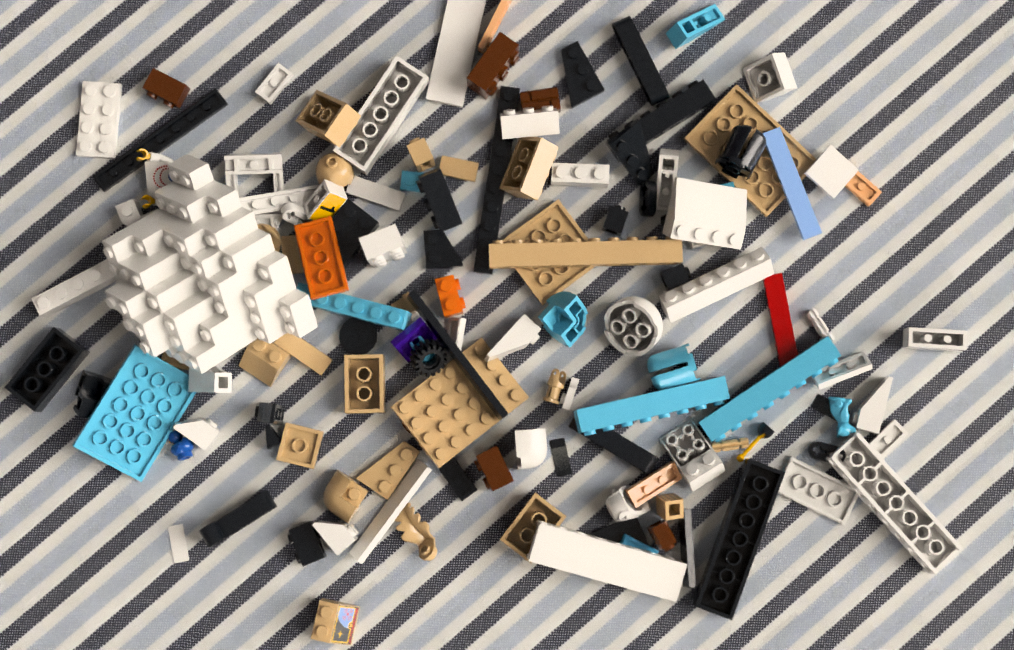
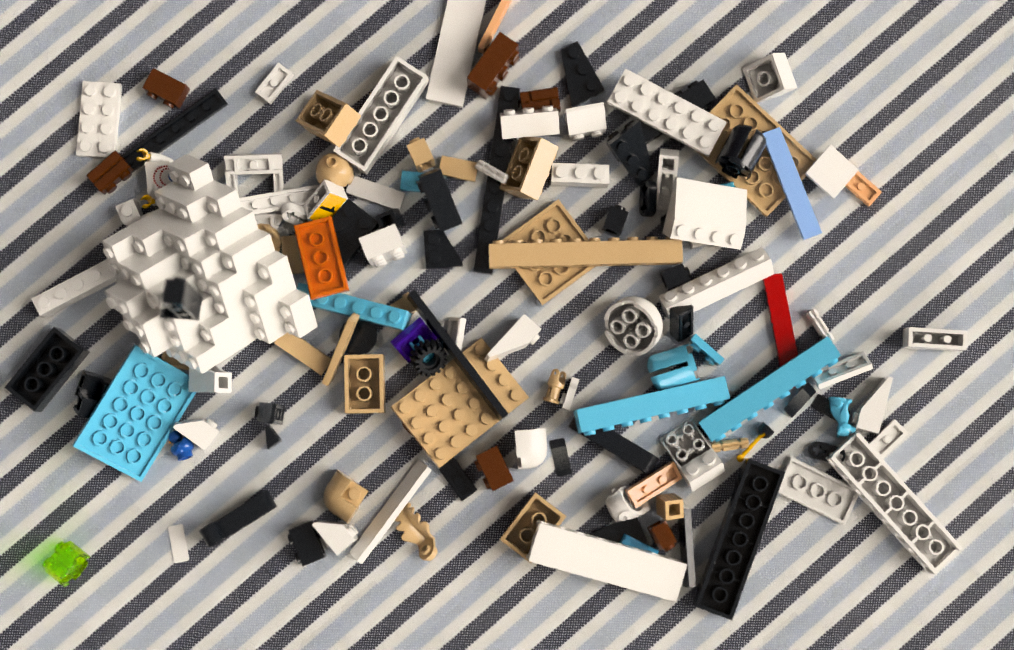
(66, 562): none -> clear neon green brick
(110, 173): none -> reddish brown brick
(180, 300): none -> black wedge
(264, 361): tan slope -> none
(300, 445): tan plate -> none
(335, 622): slope -> none
(340, 349): none -> tan tile
(389, 218): none -> black brick
(389, 471): tan wing -> none
(449, 297): orange brick -> none
(492, 171): none -> white axle
(564, 317): medium azure brick -> none
(585, 121): none -> white slope
(640, 60): black beam -> none
(666, 112): none -> white plate
(681, 322): none -> black slope
(694, 26): medium azure slope -> none
(699, 344): none -> medium azure plate
(799, 400): none -> black sticker

